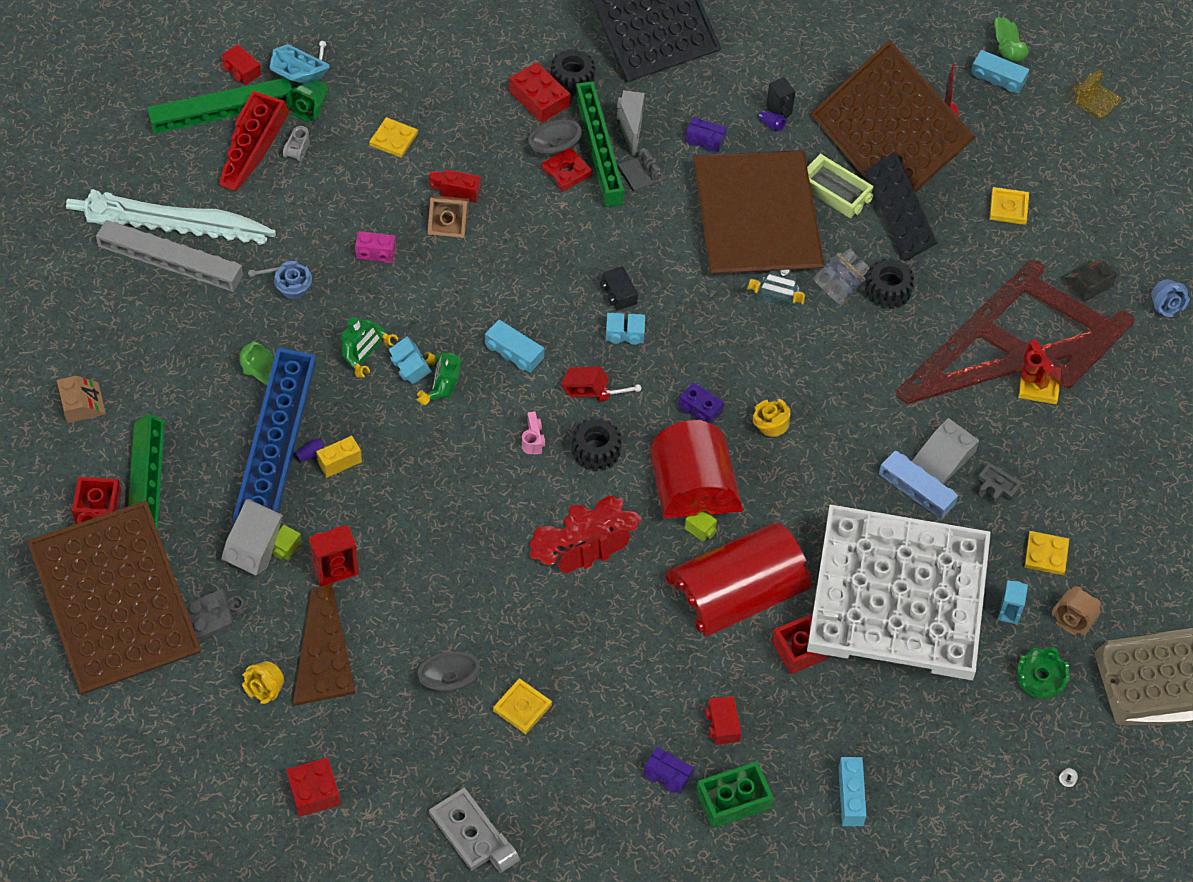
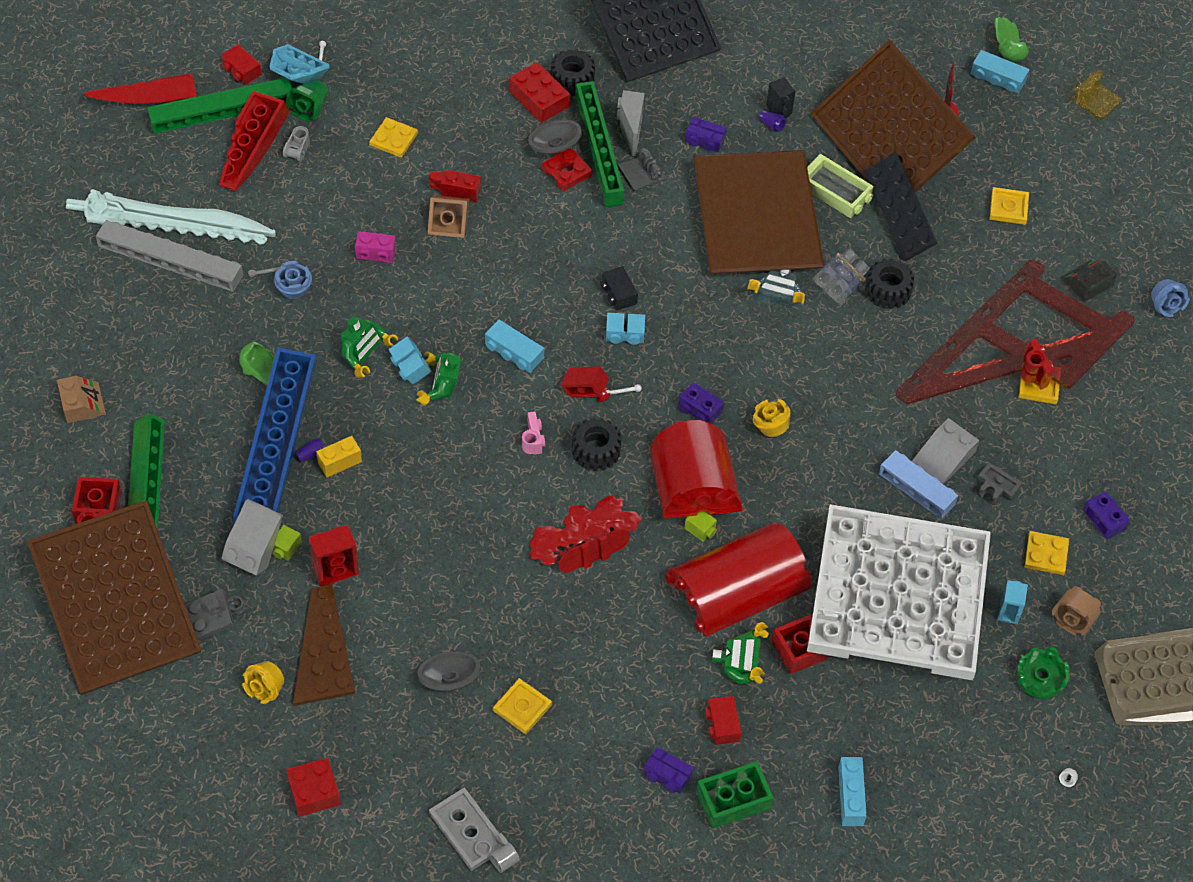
(157, 90): none -> red wedge
(742, 656): none -> torso
(1106, 515): none -> dark purple brick

